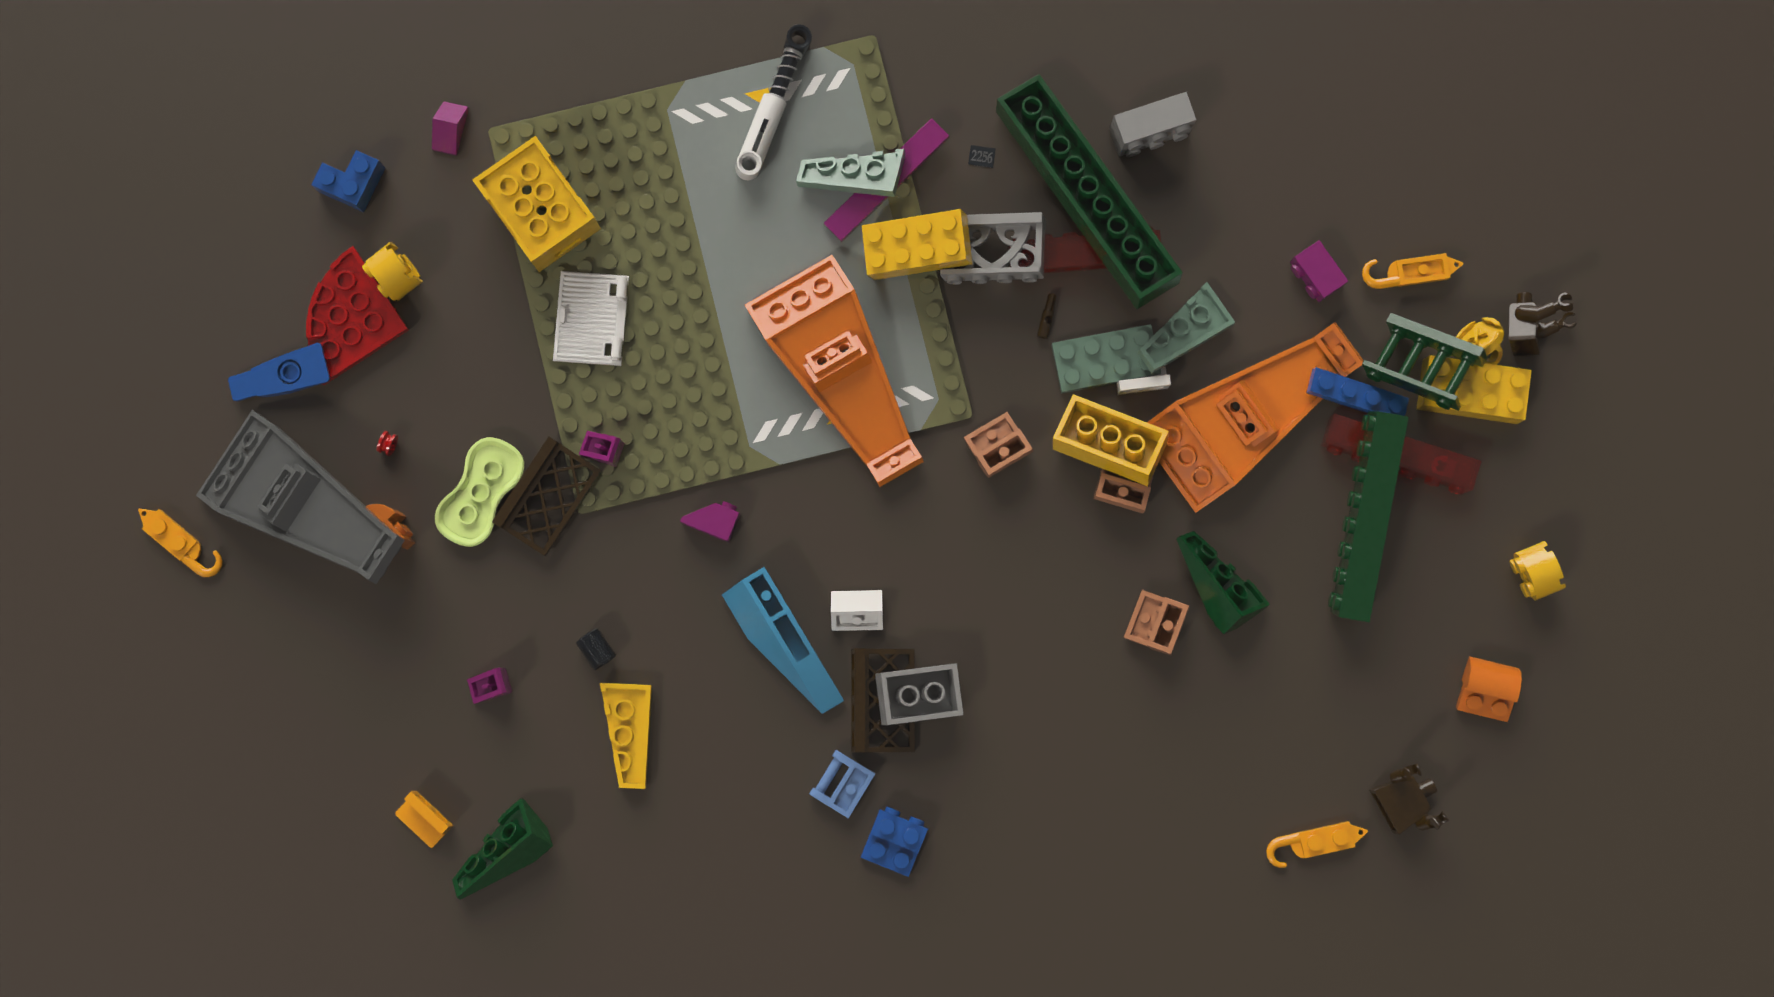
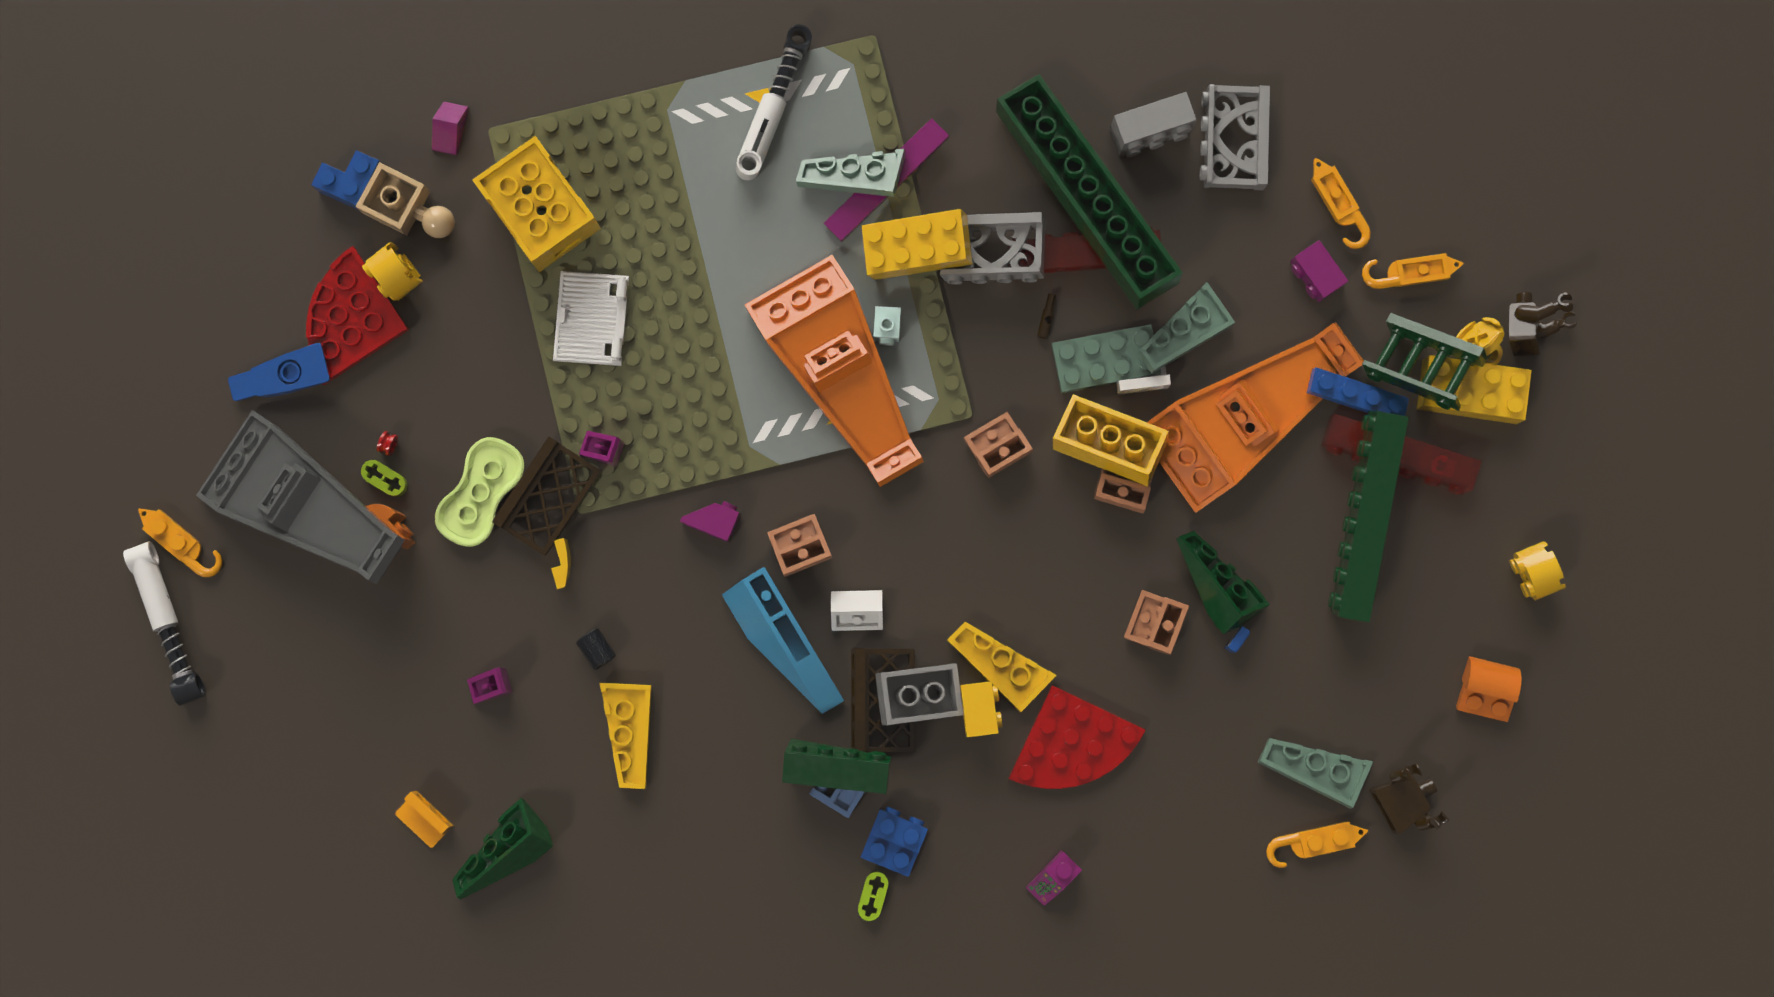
(144, 563): none -> piece
(381, 483): none -> lime beam
(408, 206): none -> tan brick
(562, 572): none -> yellow slope
(799, 545): none -> nougat brick
(835, 767): none -> dark green wedge
(879, 897): none -> lime beam
(887, 325): none -> light aqua brick
(979, 709): none -> yellow brick
(981, 156): black sticker -> none
(1012, 673): none -> yellow wing
(1053, 878): none -> magenta slope
(1073, 743): none -> red plate
(1237, 639): none -> blue tile
(1260, 146): none -> light grey fence
(1324, 772): none -> sand green wing
(1339, 201): none -> light orange plate

